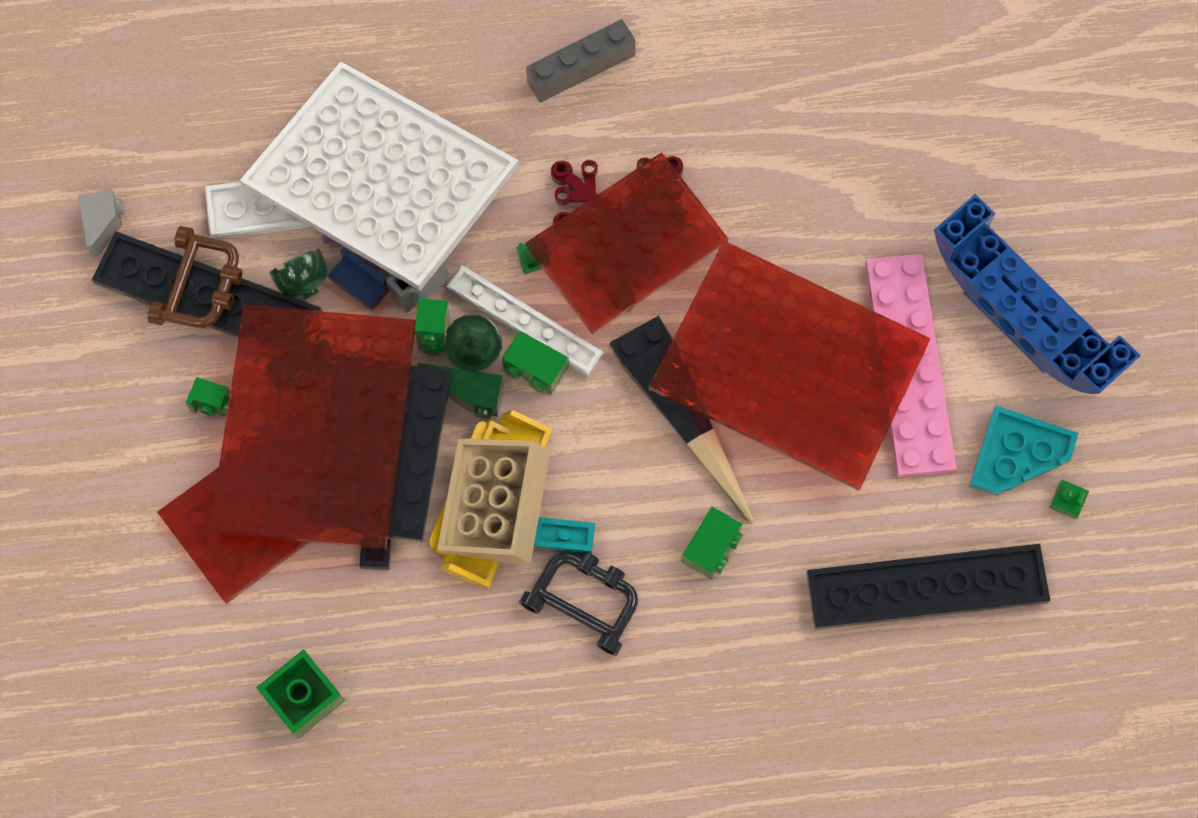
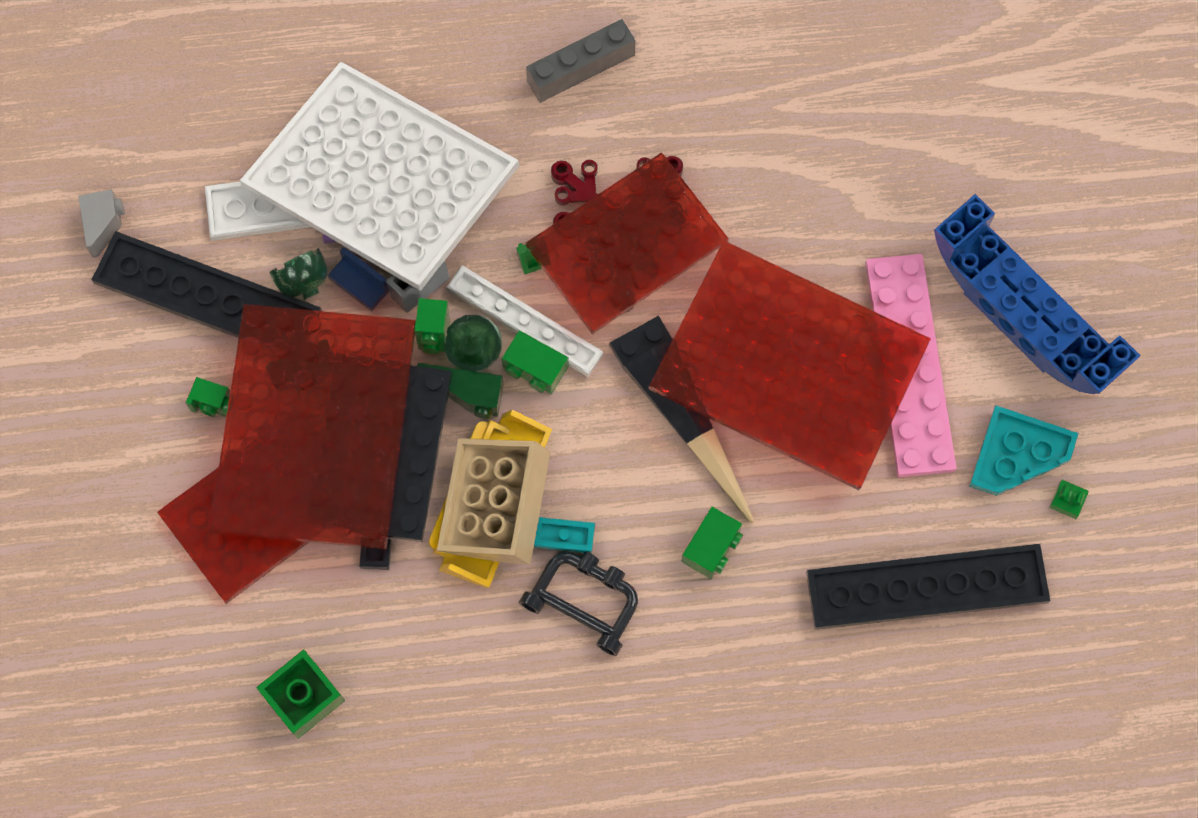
(221, 298): reddish brown bar -> none

